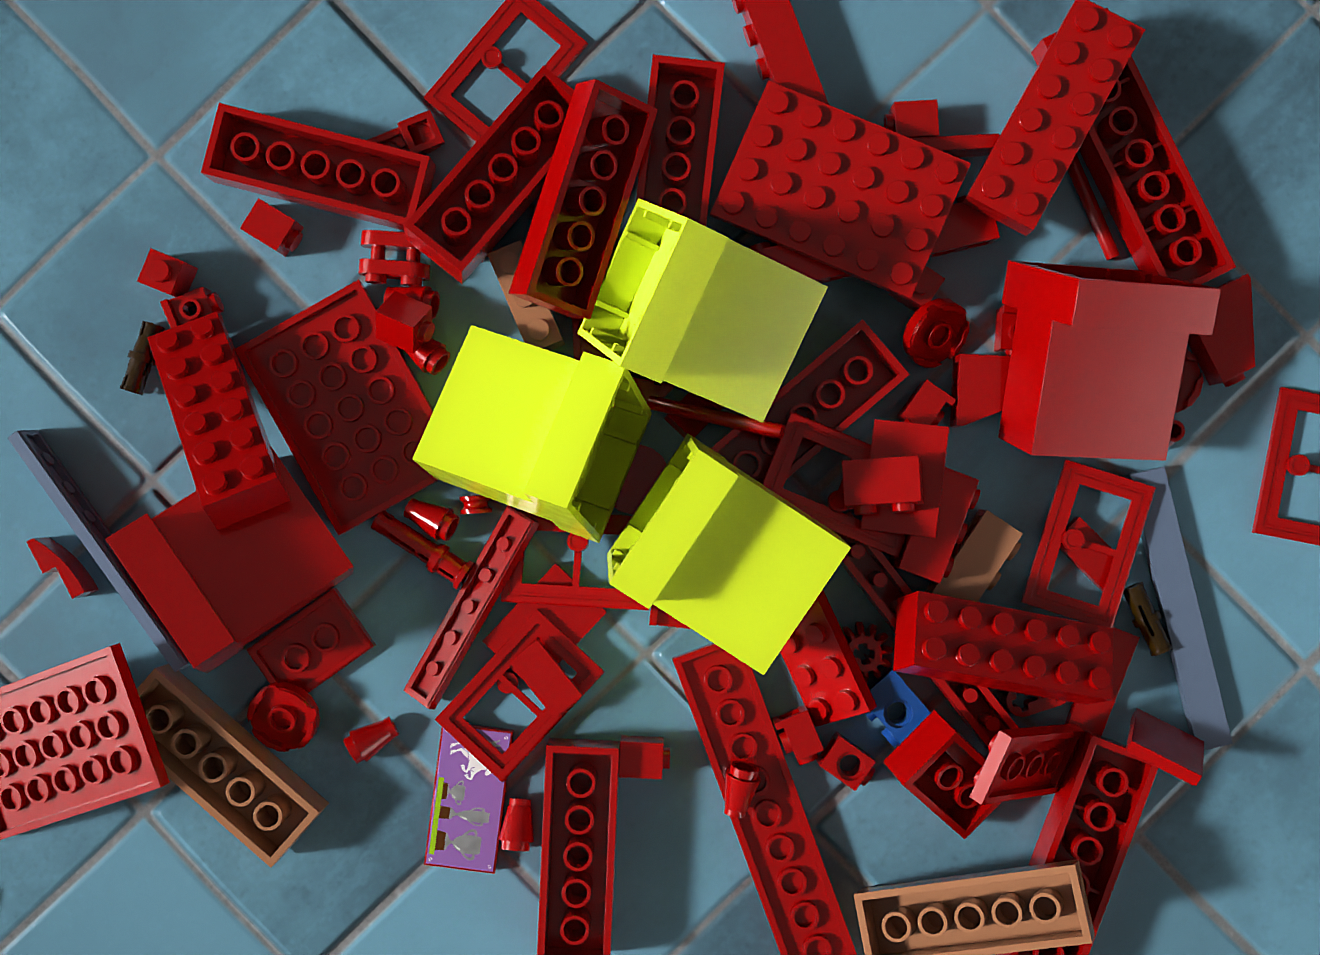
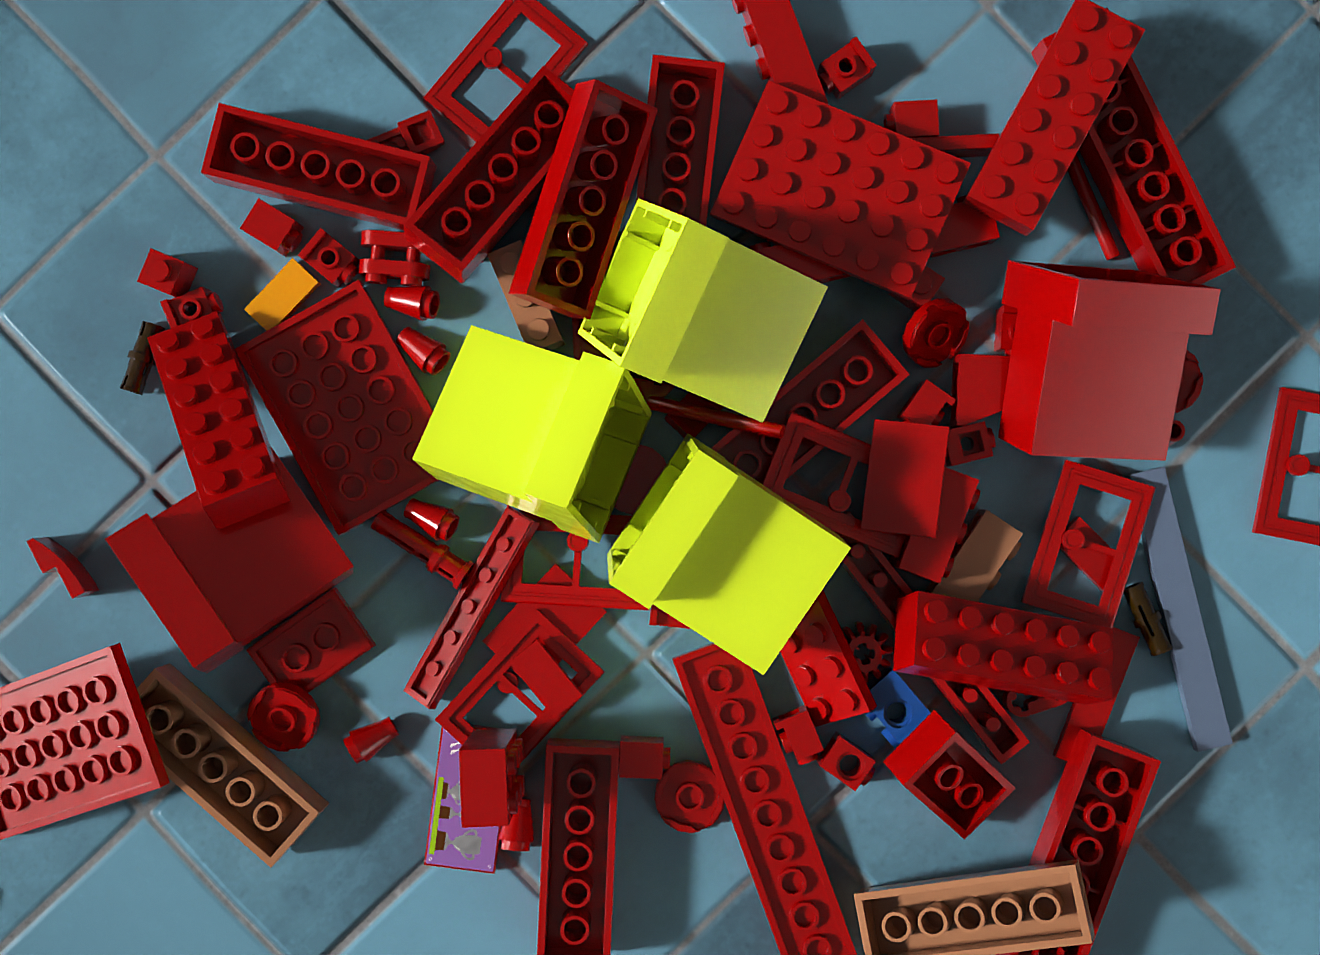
(92, 533): sand blue tile -> none
(282, 295): none -> light orange tile
(319, 249): none -> red brick
(404, 322): red brick -> none
(475, 504): red bush -> none
(490, 777): none -> red brick
(689, 796): none -> red tile
(740, 787): red cone -> none
(842, 82): none -> red brick
(882, 484): red brick -> none
(981, 447): none -> red brick
(1026, 763): red plate -> none
(1166, 747): red tile -> none
(1231, 346): red slope -> none

